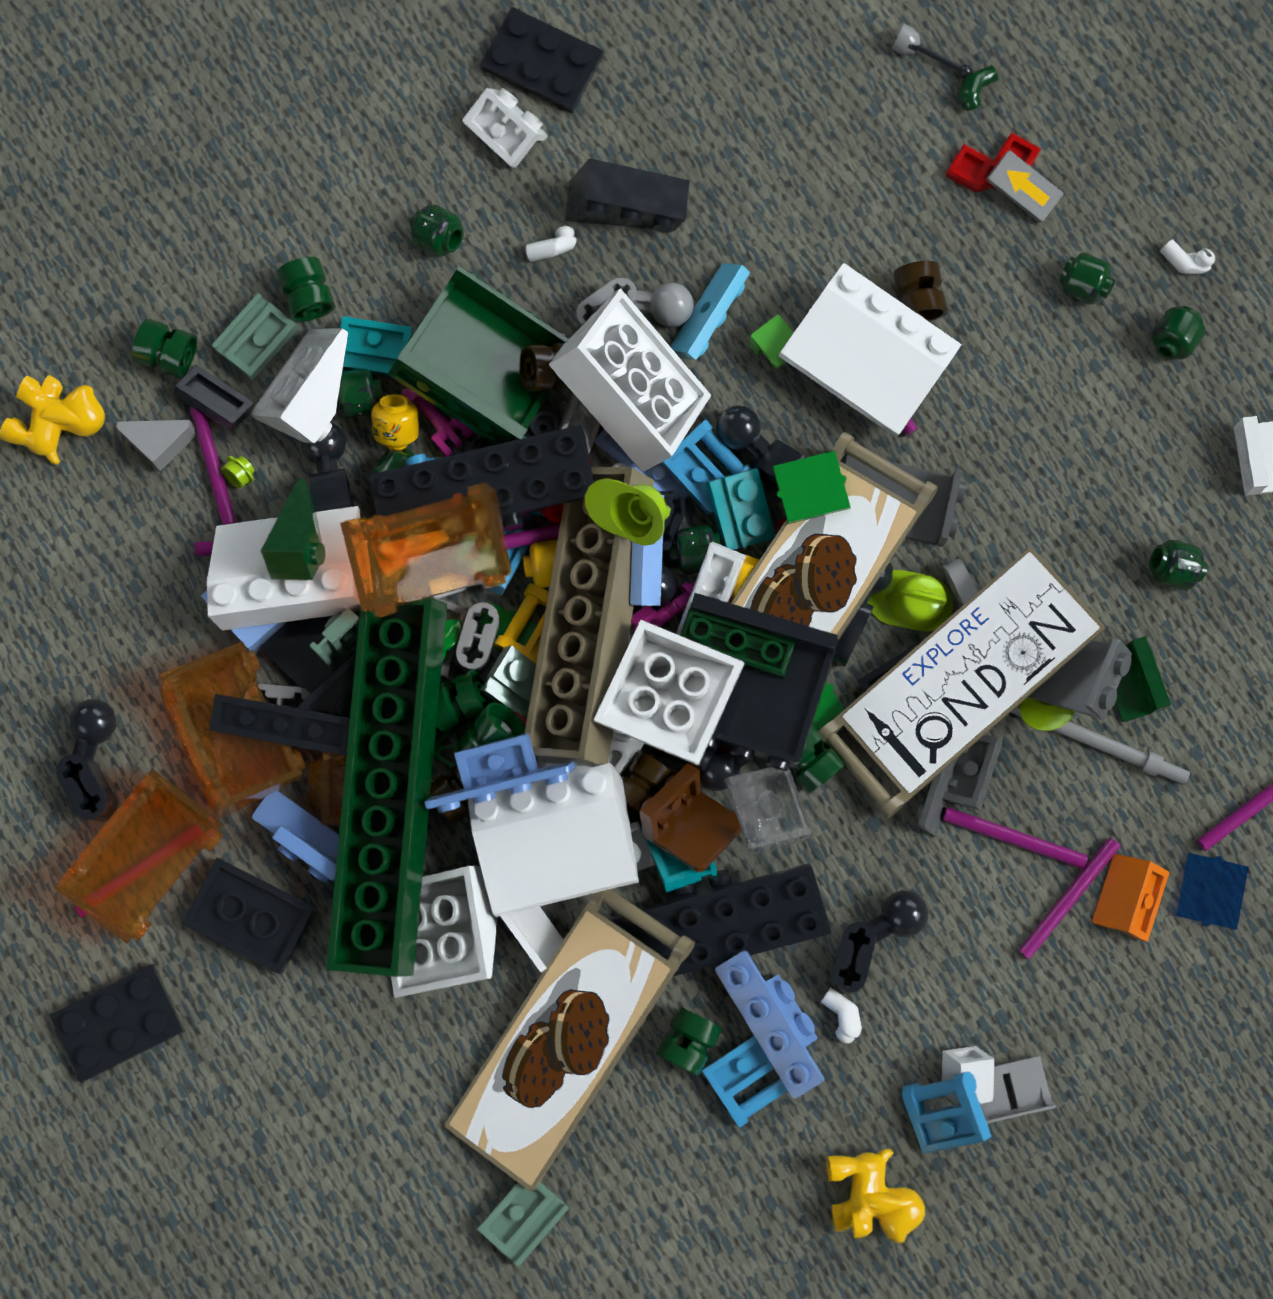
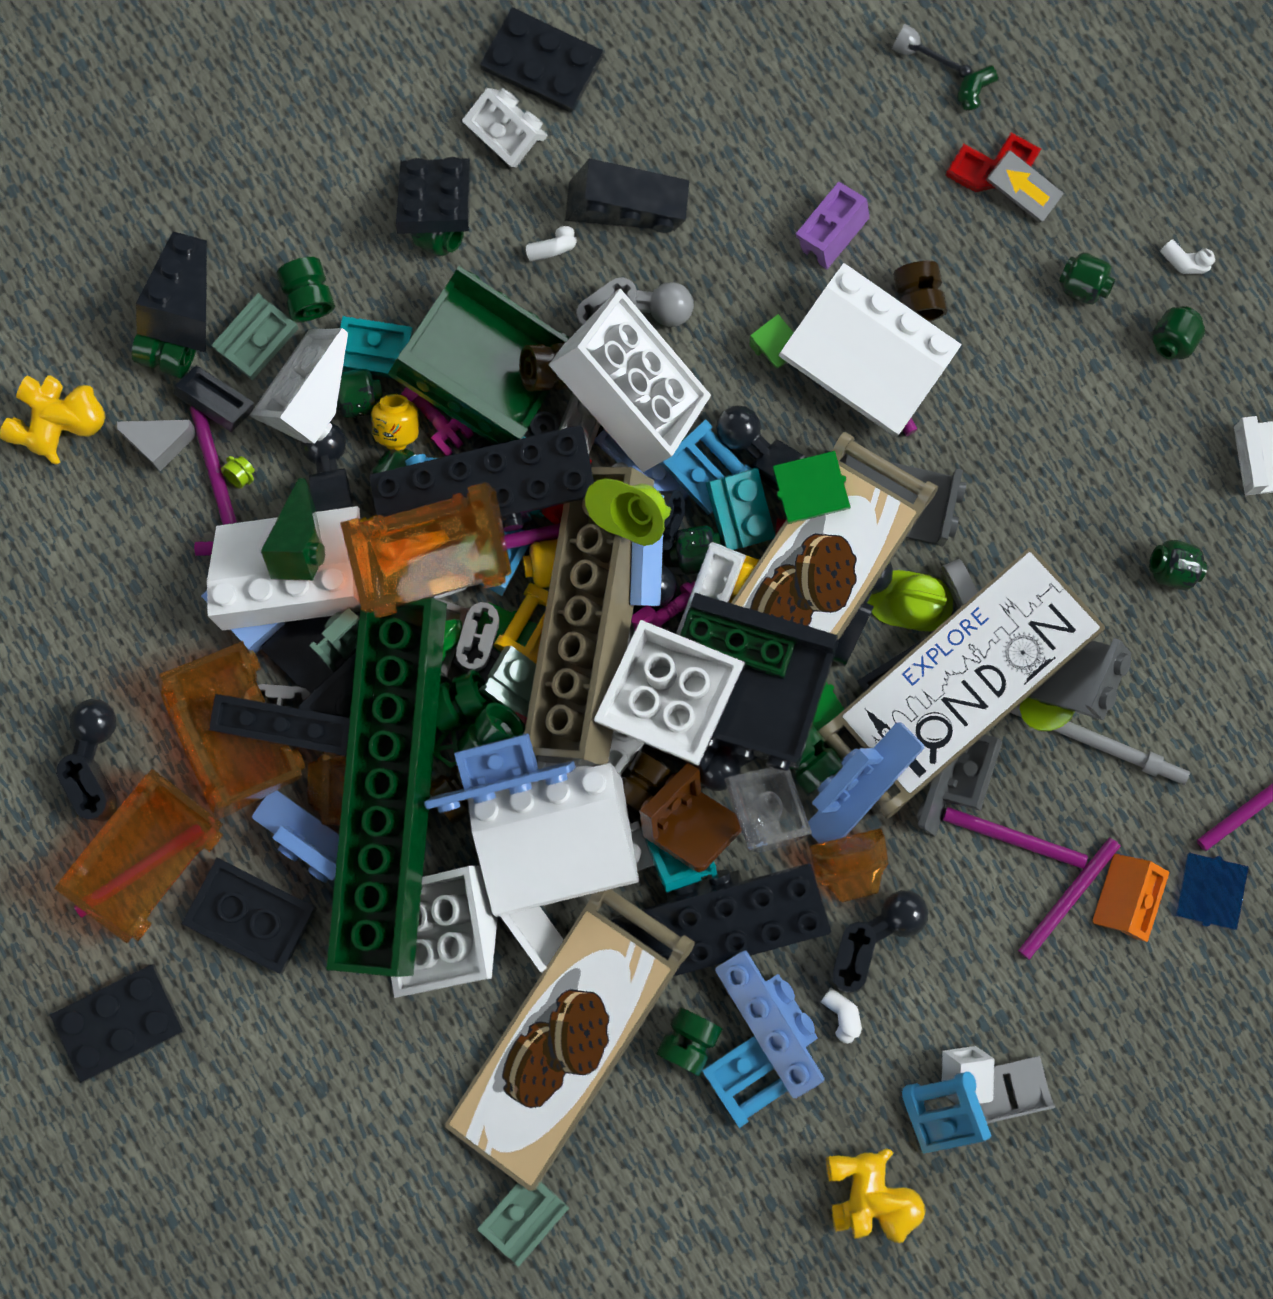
(176, 294): none -> black wedge
(433, 195): none -> black plate
(710, 311): medium azure tile -> none
(833, 224): none -> medium lavender hinge
(851, 864): none -> clear orange slope
(861, 783): none -> medium blue bracket
(1142, 688): dark green panel -> none

